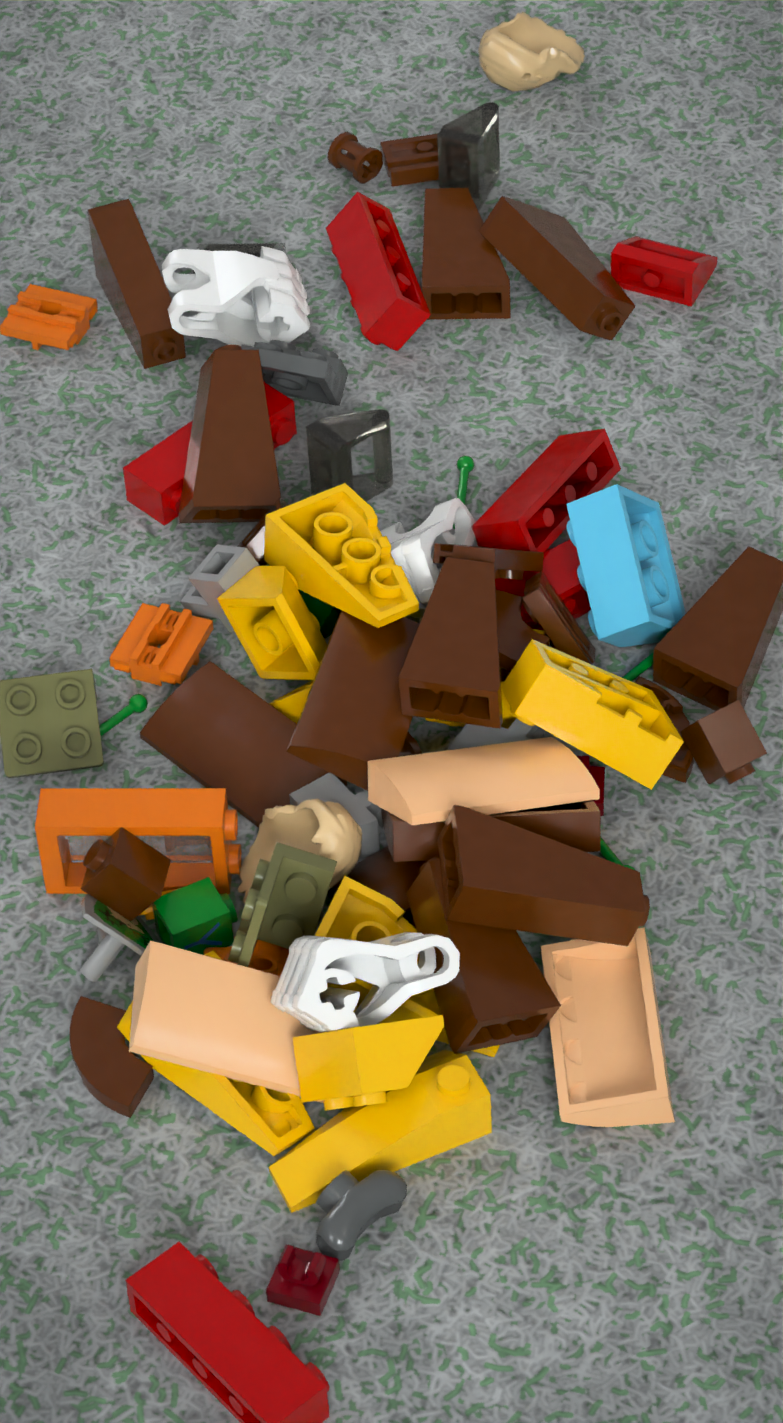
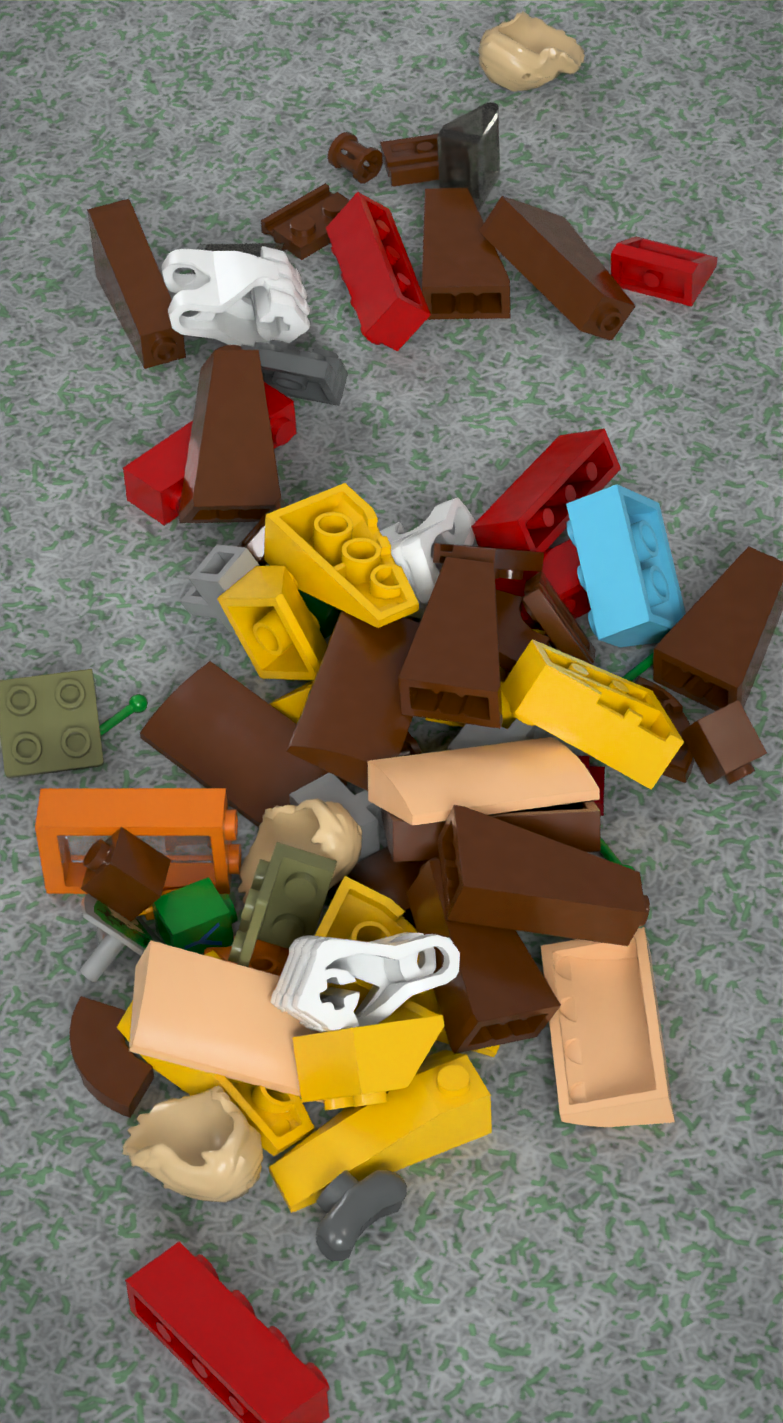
(49, 317): orange piece -> none
(177, 632): orange piece -> none
(198, 1146): none -> tan piece
(303, 1280): dark red tile -> none
(305, 221): none -> reddish brown plate
(330, 452): clear smoke tile -> none
(465, 465): green hinge -> none

